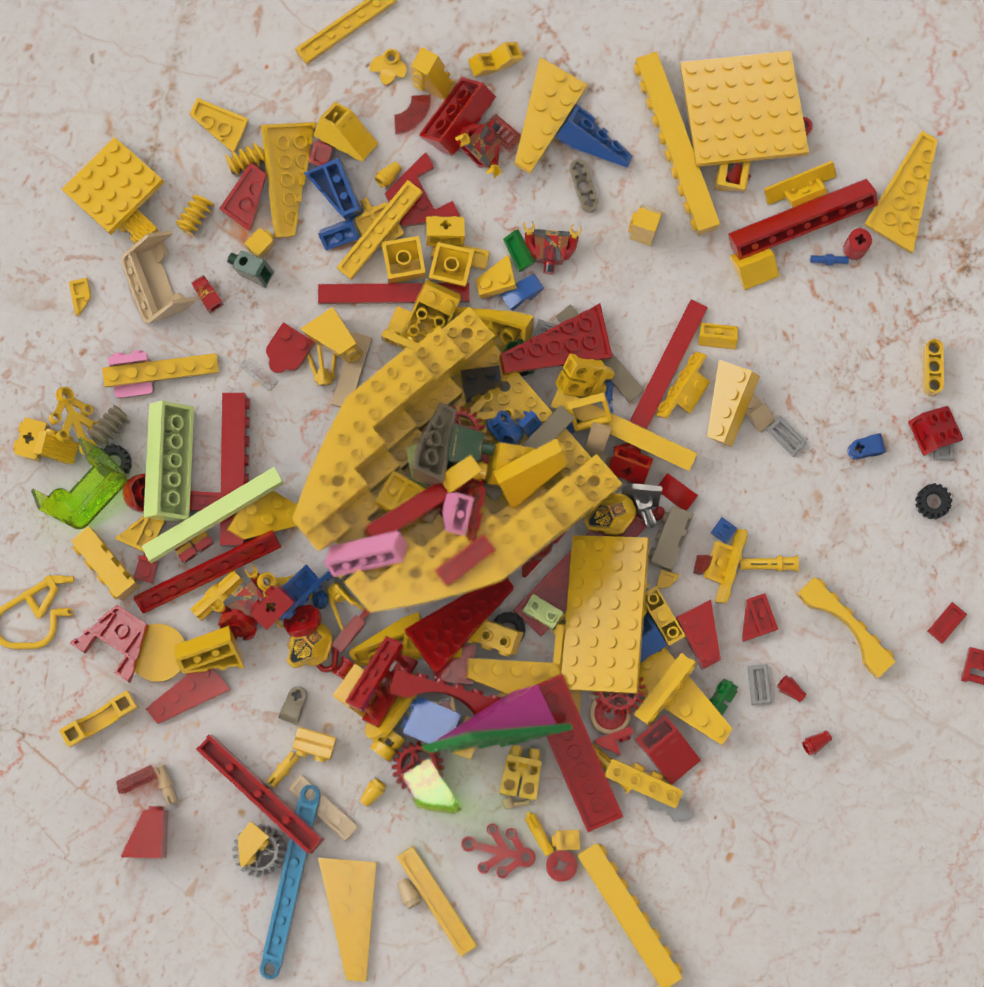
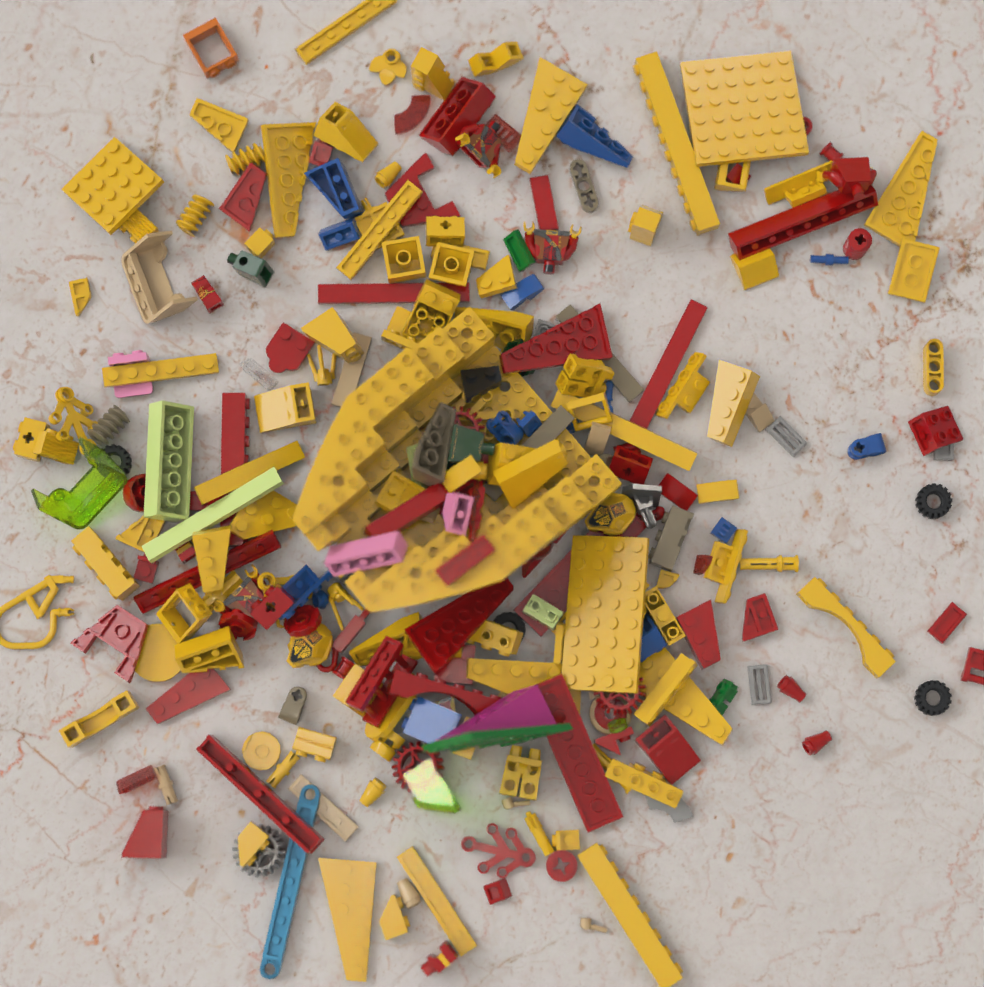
(169, 614): none -> yellow window
(202, 32): none -> orange window
(211, 554): none -> yellow wedge
(243, 474): none -> yellow tile
(261, 750): none -> yellow tile
(285, 408): none -> yellow slope
(392, 919): none -> yellow slope
(441, 961): none -> red hips
(497, 891): none -> red slope
(543, 203): none -> red tile
(585, 923): none -> tan hand
(617, 725): none -> clear neon green tile
(717, 491): none -> yellow slope
(718, 336): yellow slope -> none
(830, 152): none -> red bush
(850, 175): none -> red torso
(913, 270): none -> yellow tile
(944, 694): none -> black tyre

